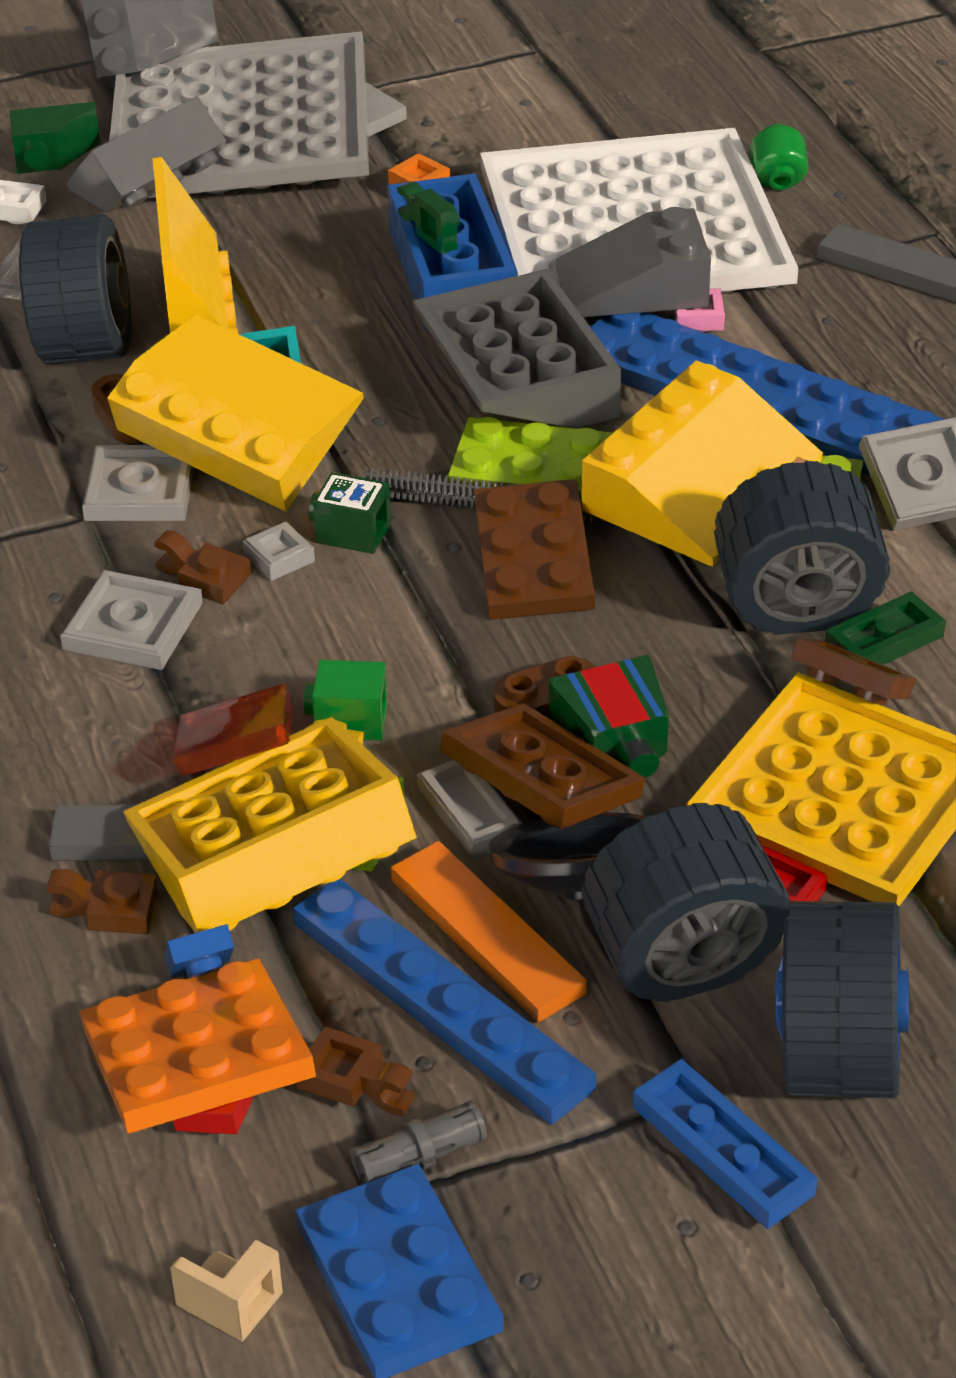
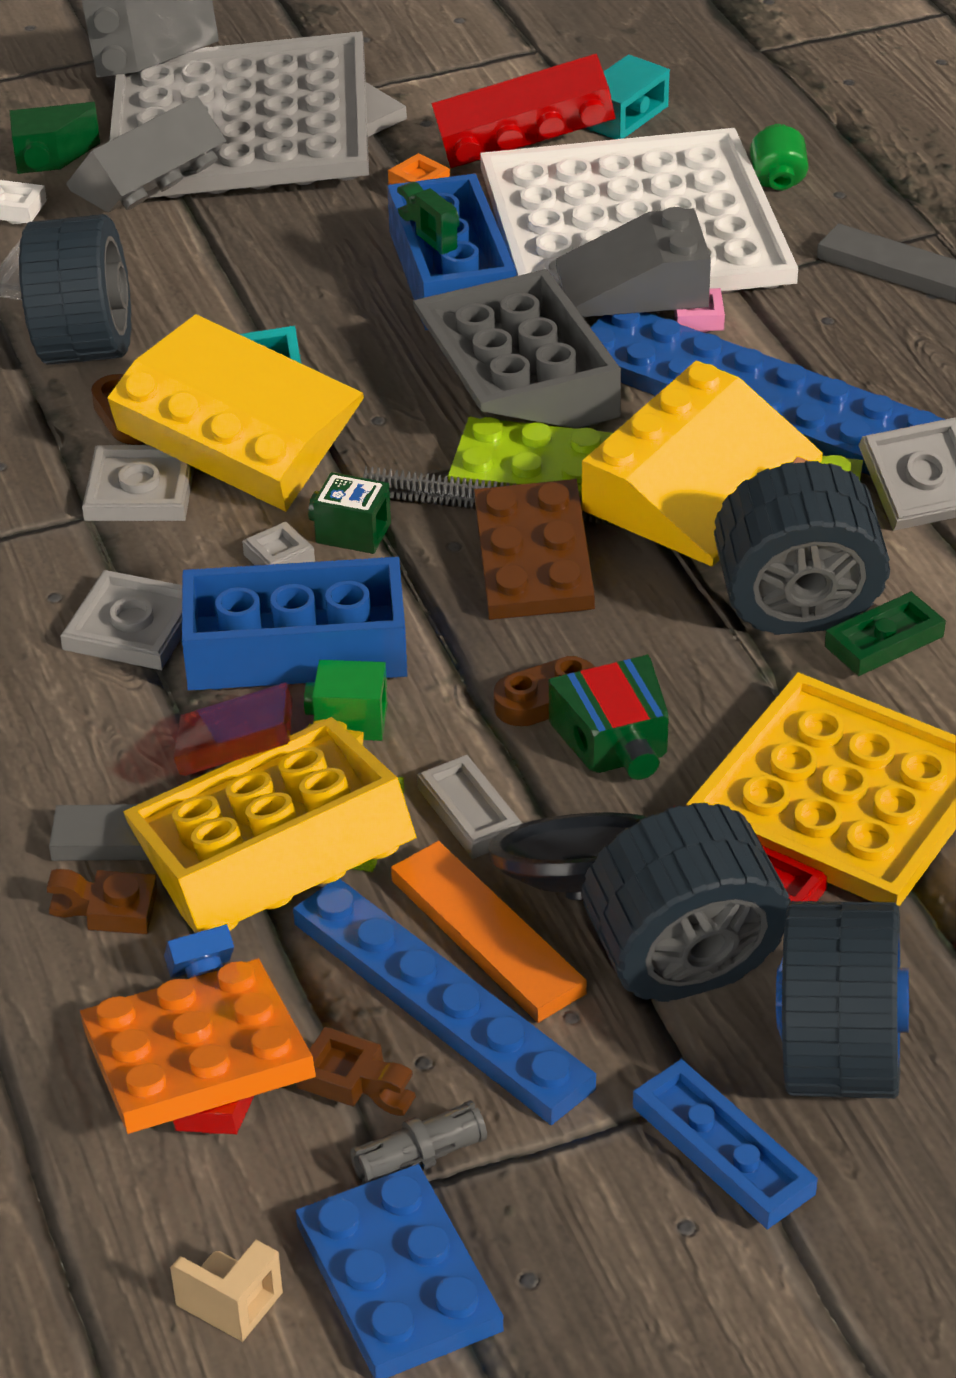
(193, 268): yellow slope -> none
(209, 569): reddish brown plate -> none
(283, 618): none -> blue brick
(524, 110): none -> red brick
(542, 765): reddish brown plate -> none
(637, 94): none -> teal brick
(832, 663): reddish brown plate -> none

